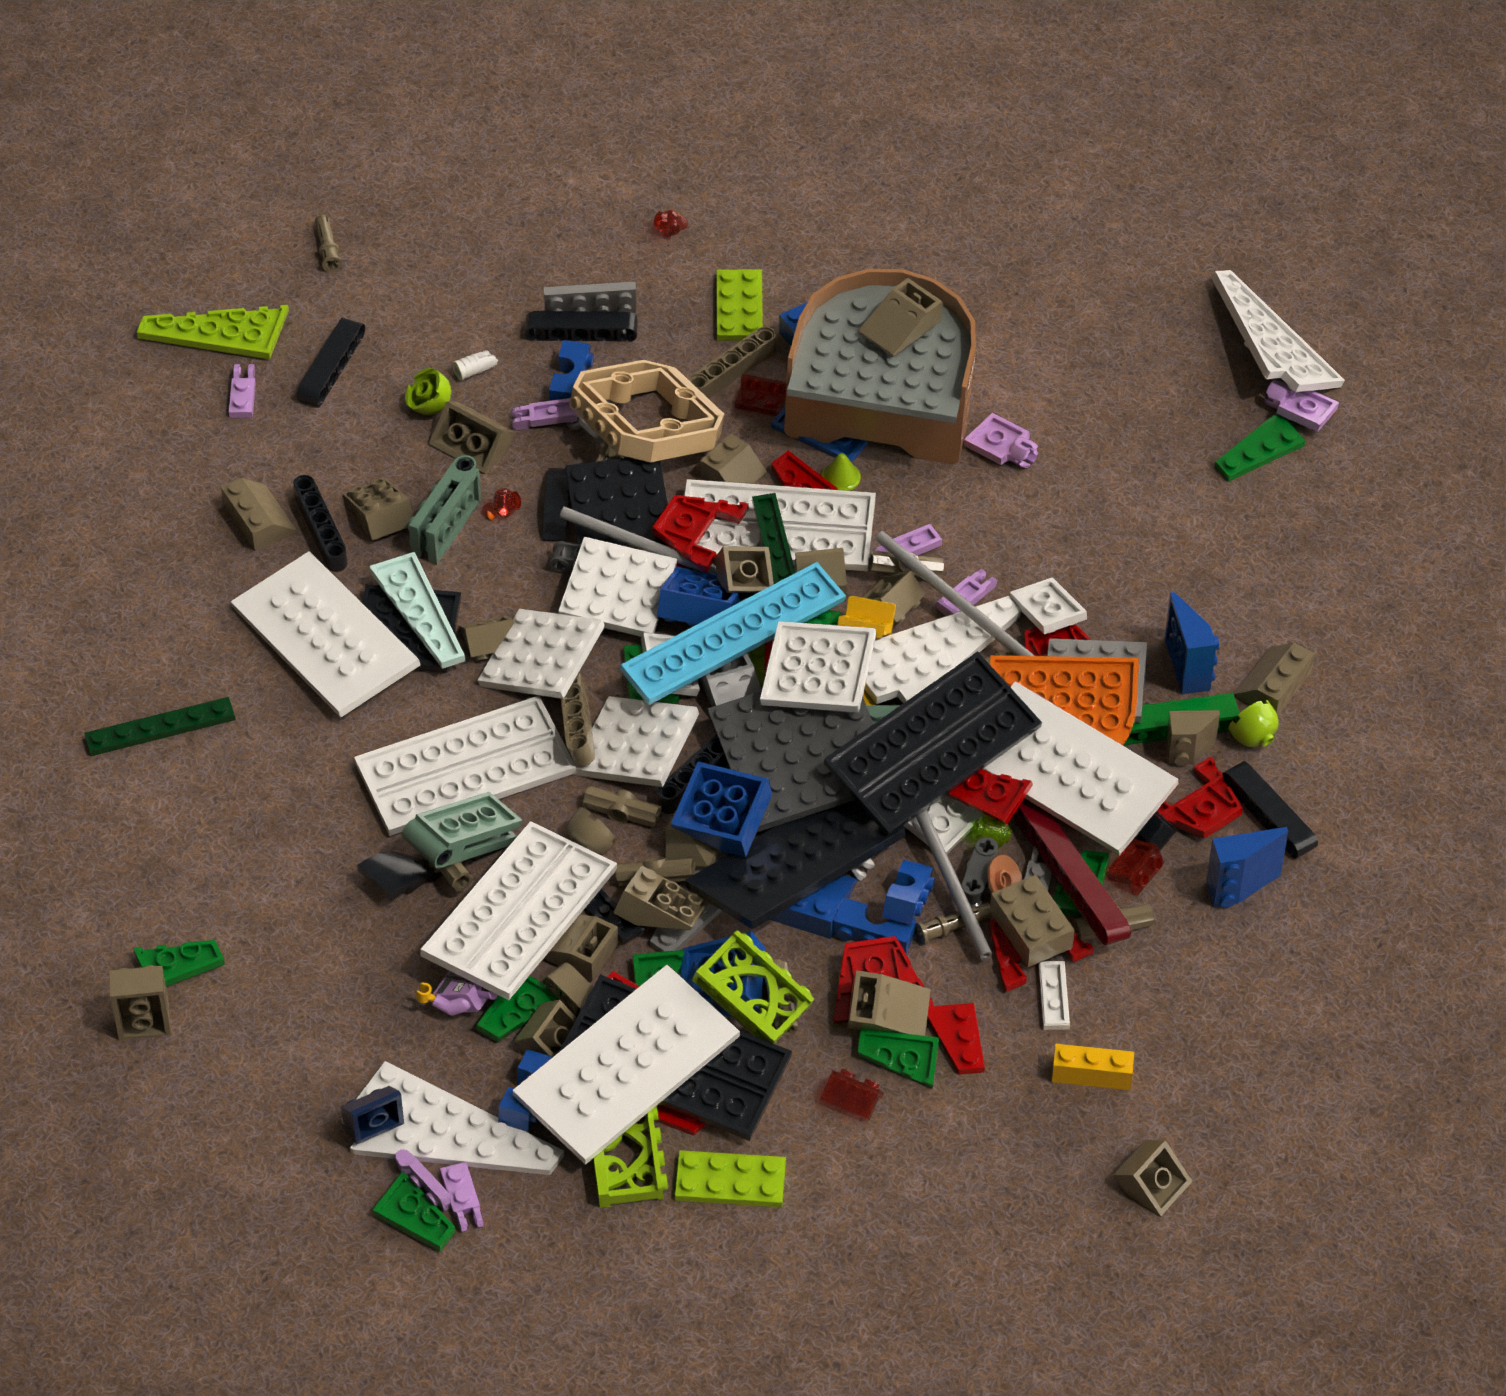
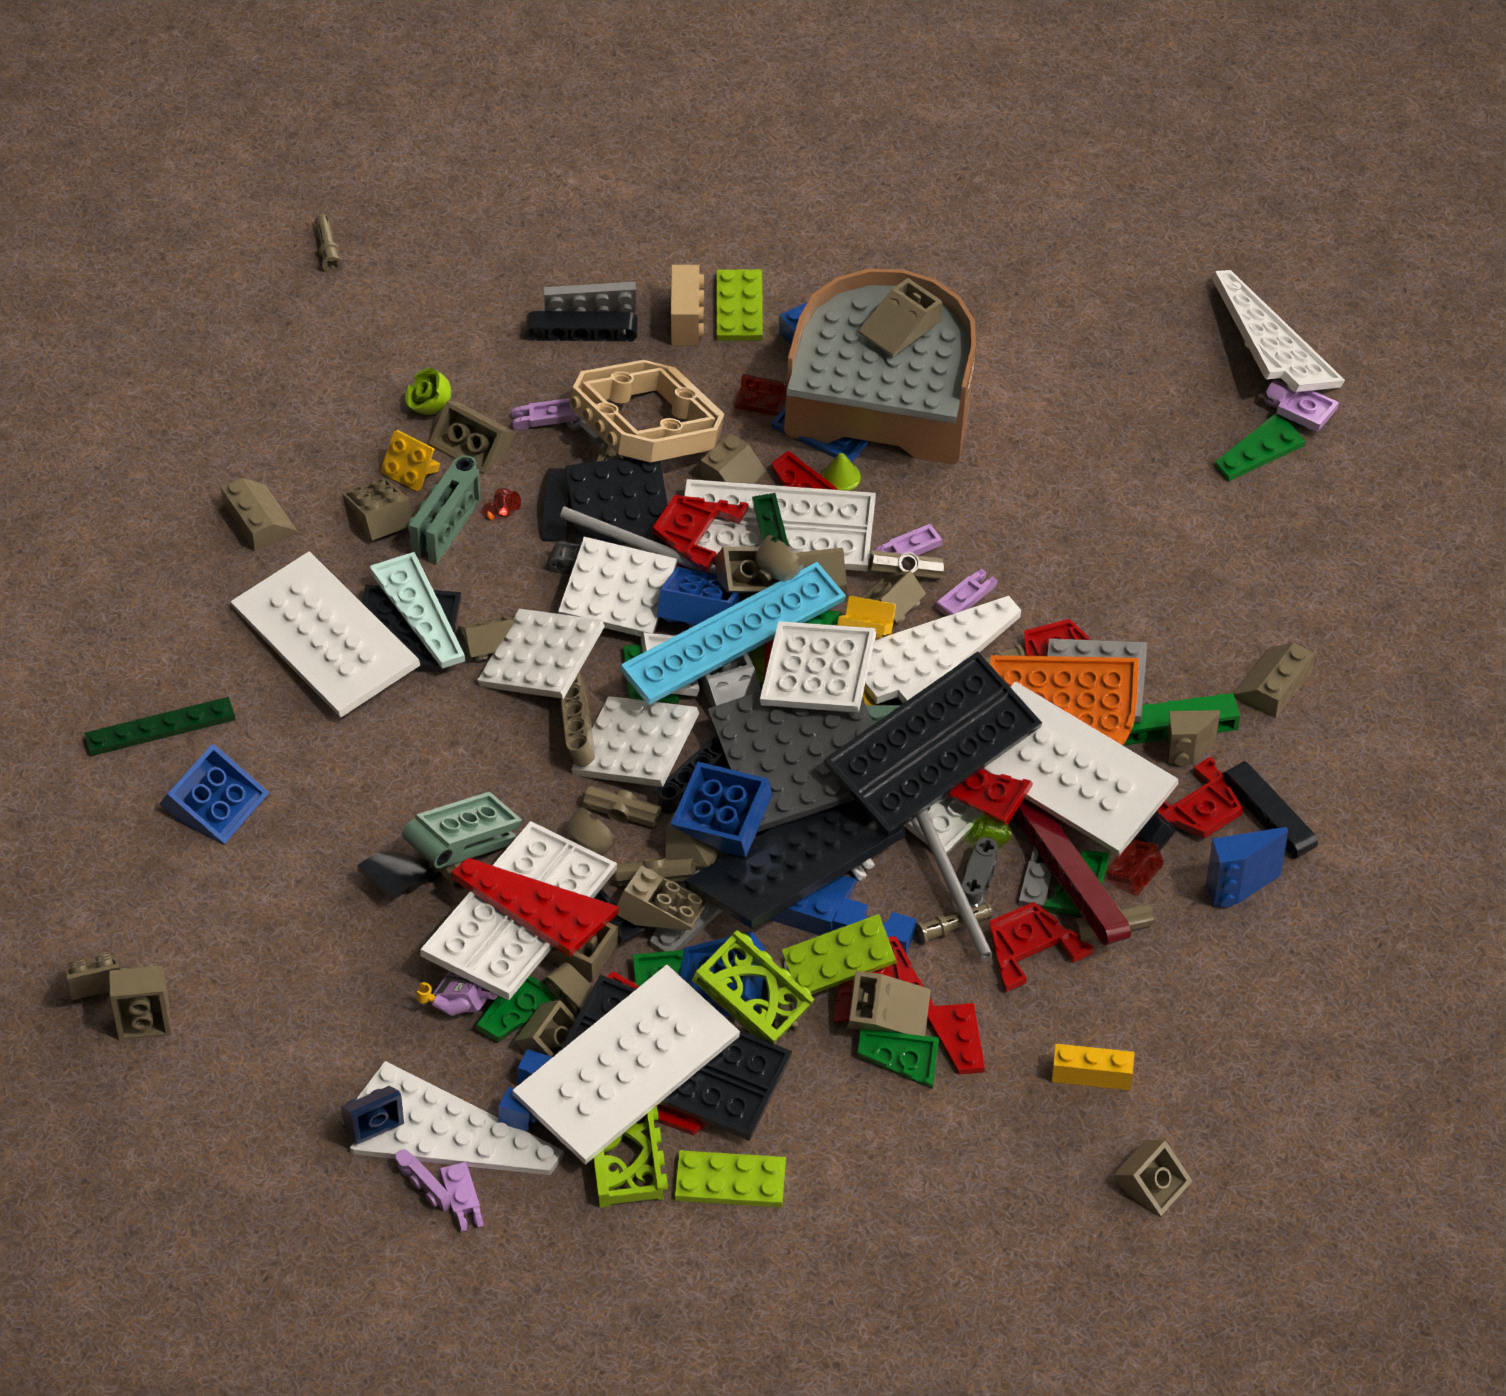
(90, 977): none -> dark tan slope
(182, 961): green wing -> none
(214, 796): none -> blue slope
(225, 330): lime wing -> none
(242, 393): lavender hinge -> none
(320, 523): black beam -> none
(330, 361): black beam -> none
(409, 461): none -> yellow bracket
(413, 1214): green wing -> none
(473, 364): white hinge -> none
(487, 753): white plate -> none
(548, 911): none -> red wing
(572, 359): blue arch -> none
(669, 223): clear red animal -> none
(685, 305): none -> tan brick
(735, 362): dark tan beam -> none
(777, 561): none -> dark tan cylinder
(839, 953): none -> lime plate
(851, 1094): clear red bracket -> none
(910, 892): blue arch -> none
(952, 595): light grey piece -> none
(1002, 442): lavender plate -> none
(1003, 873): nougat dish -> none
(1031, 920): dark tan brick -> none
(1048, 605): white plate -> none
(1054, 995): white tile -> none
(1190, 646): blue slope -> none
(1256, 725): lime cylinder -> none

